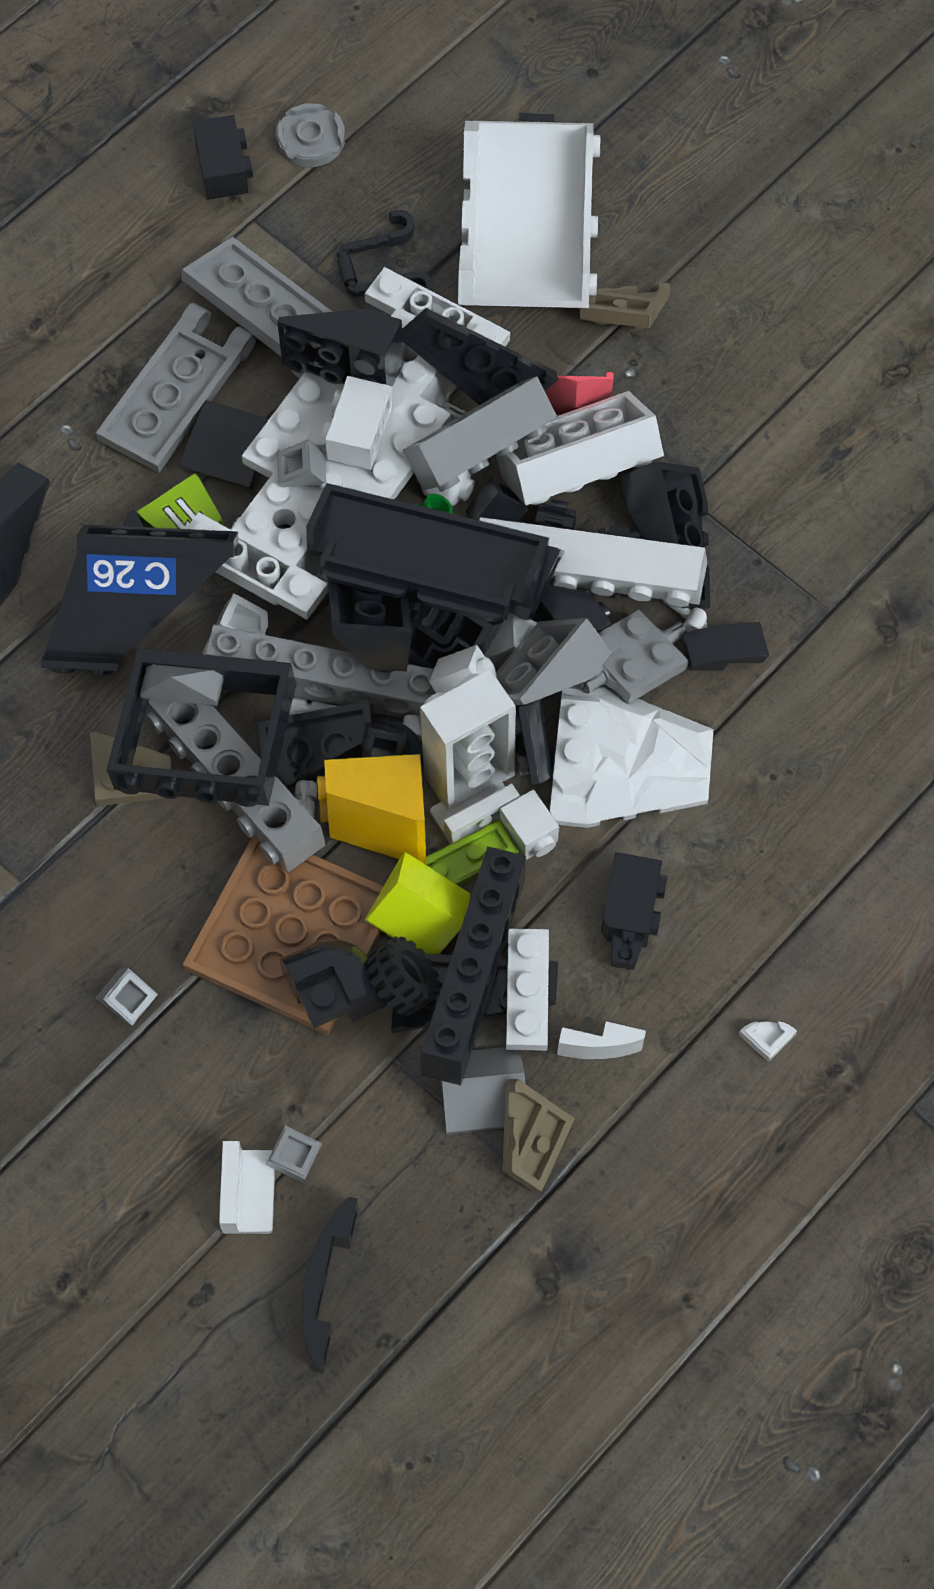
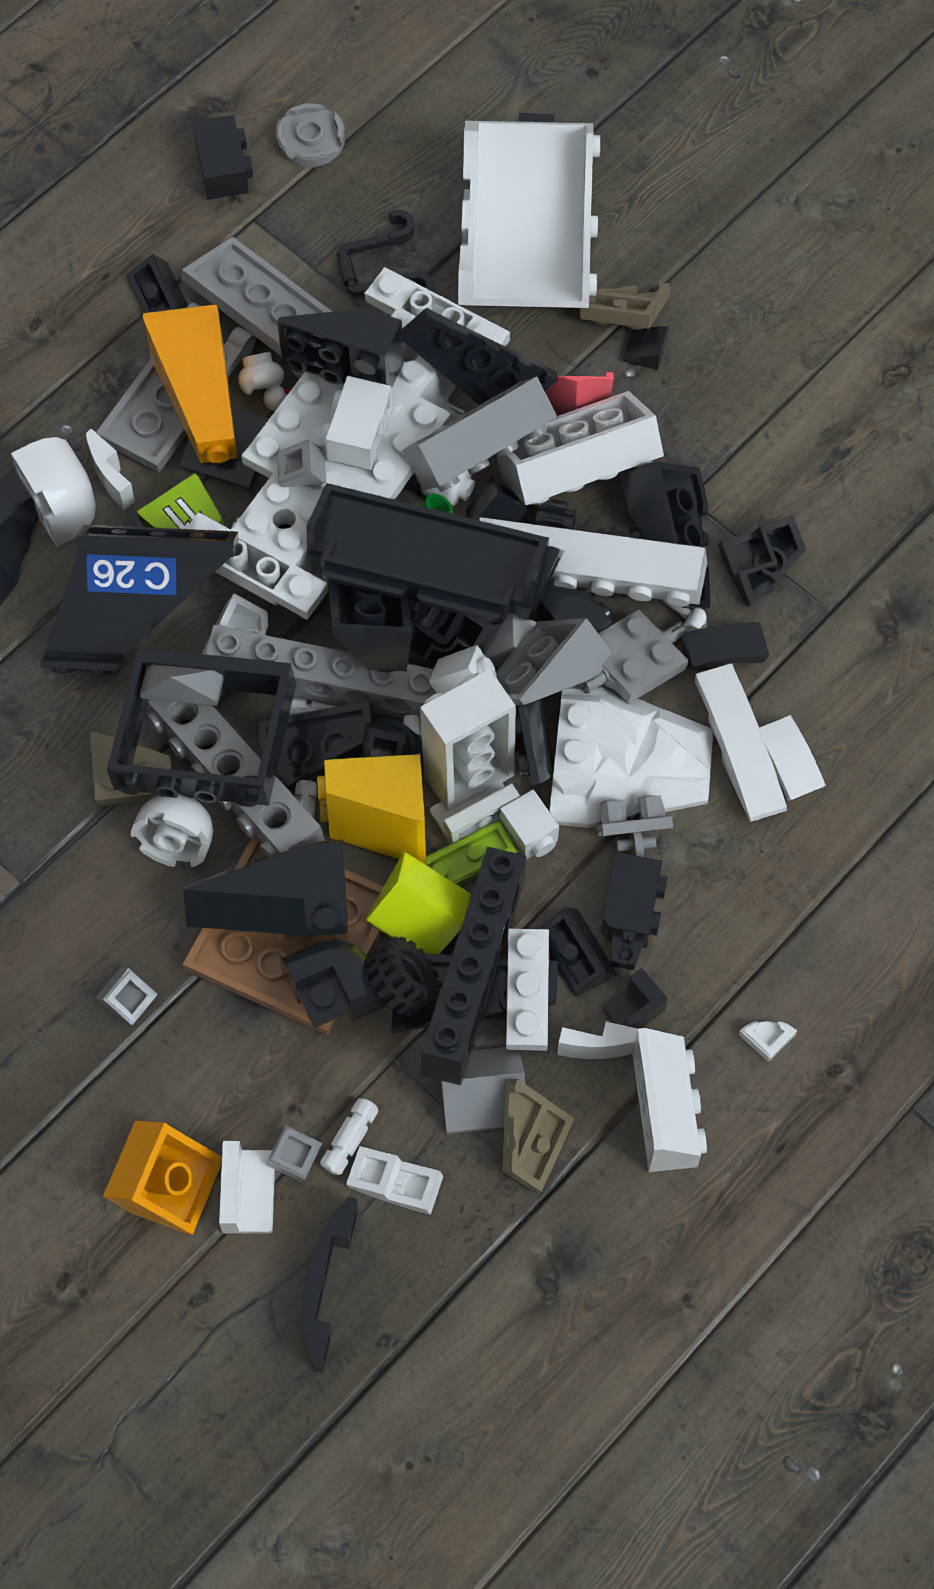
(57, 487): none -> white brick
(107, 468): none -> white slope
(156, 286): none -> black slope
(163, 1176): none -> light orange slope
(173, 830): none -> white cylinder
(192, 366): none -> light orange slope
(263, 373): none -> white animal
(280, 894): none -> black wedge
(349, 1136): none -> white axle
(394, 1181): none -> white slope
(577, 952): none -> black slope
(638, 1003): none -> black panel
(646, 346): none -> black slope
(651, 818): none -> light grey hips
(667, 1101): none -> white slope
(741, 743): none -> white slope
(761, 556): none -> black slope
(791, 758): none -> white slope

